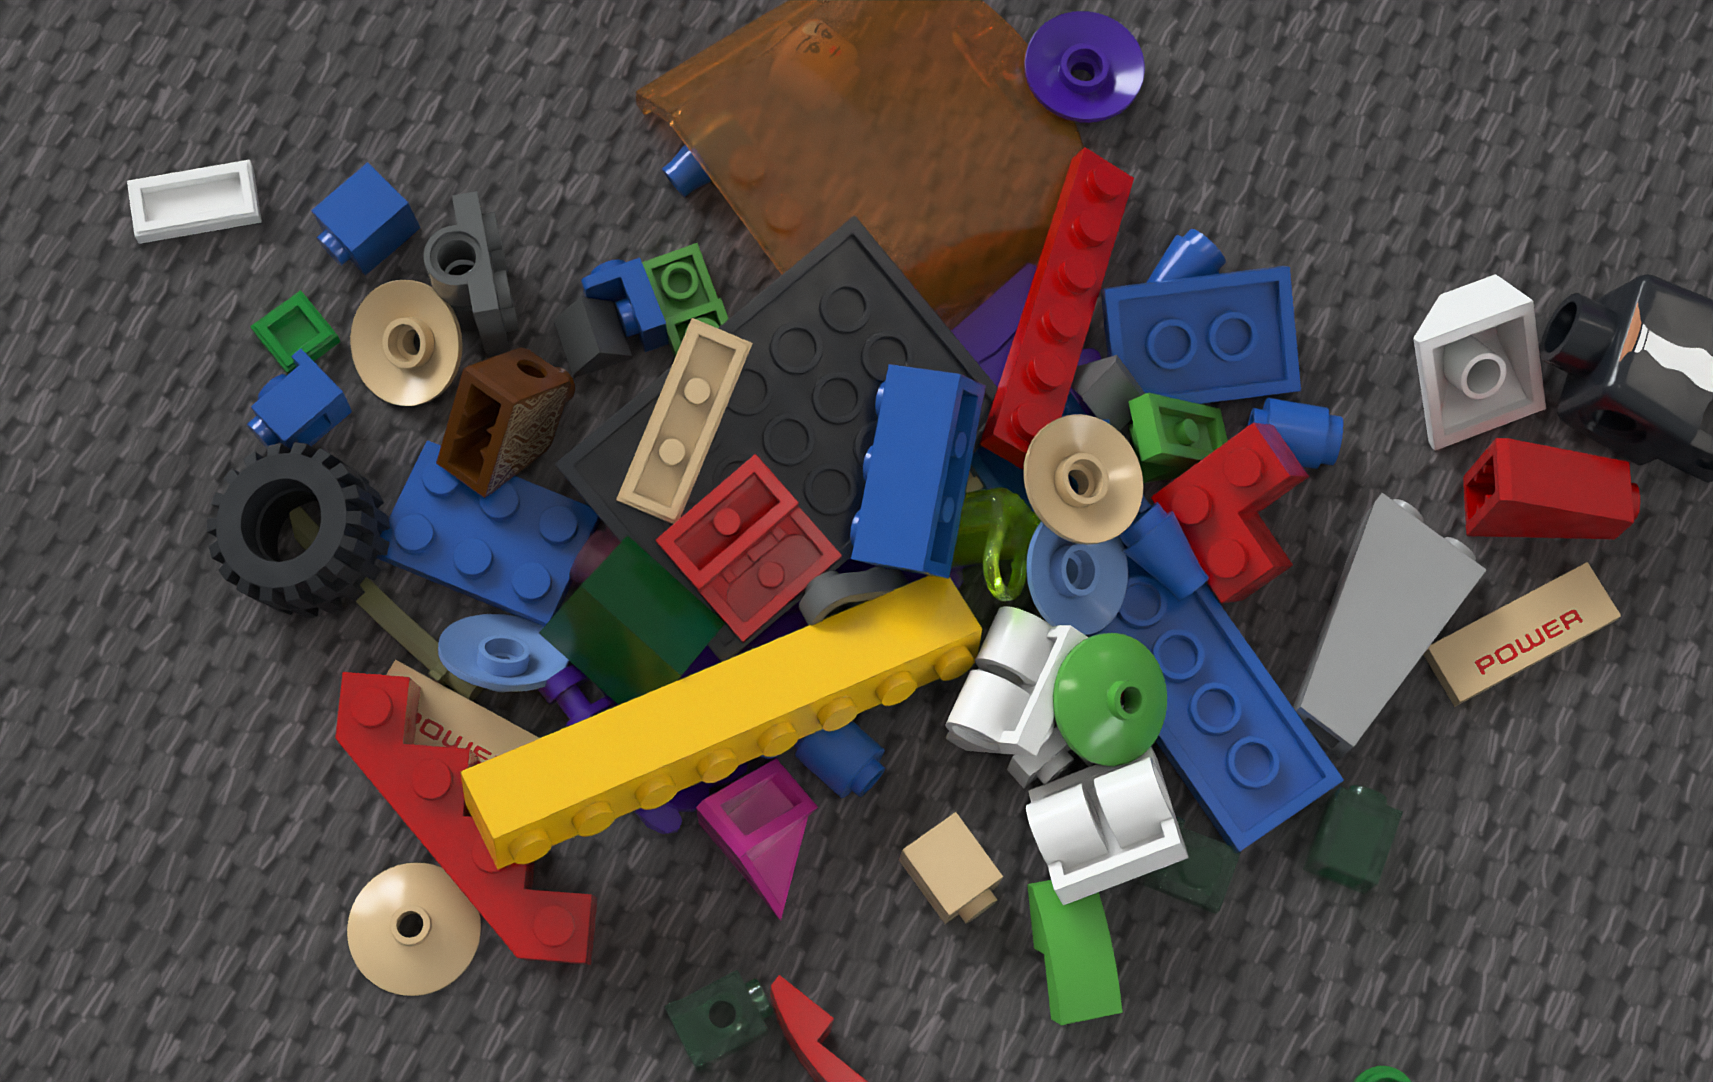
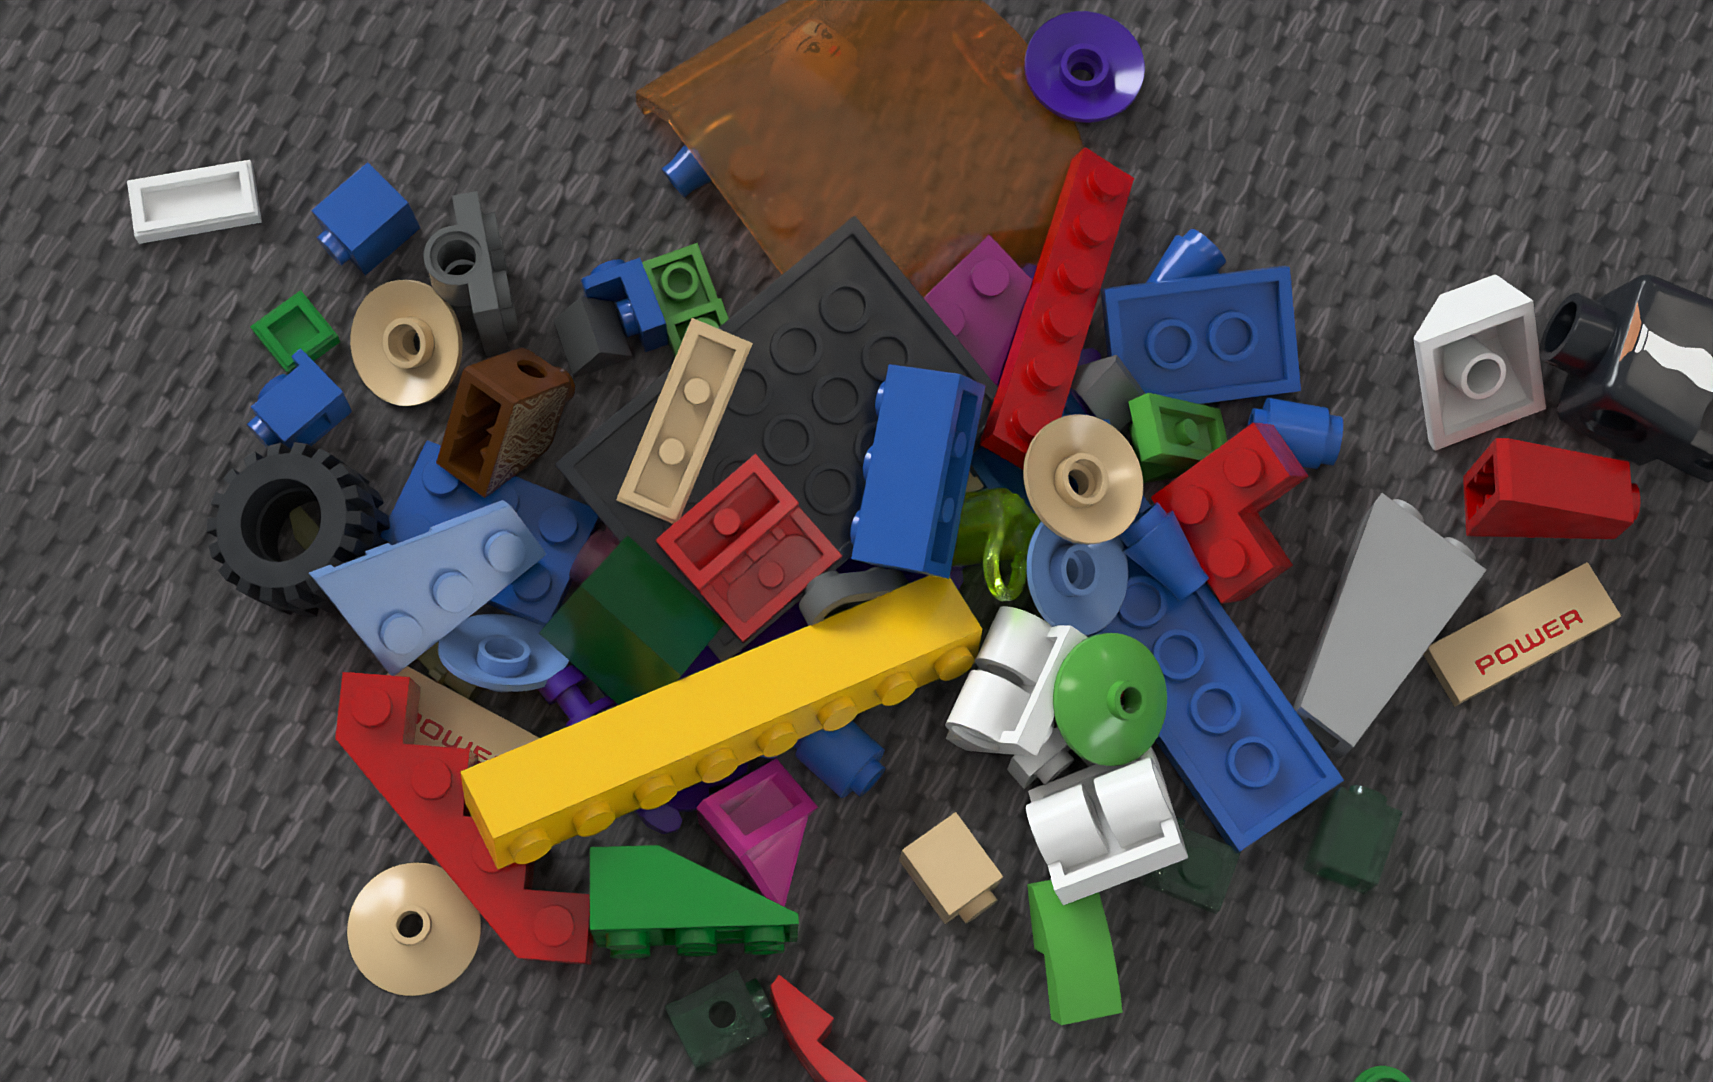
(424, 587): none -> medium blue wing
(665, 900): none -> green slope
(983, 303): none -> magenta wing

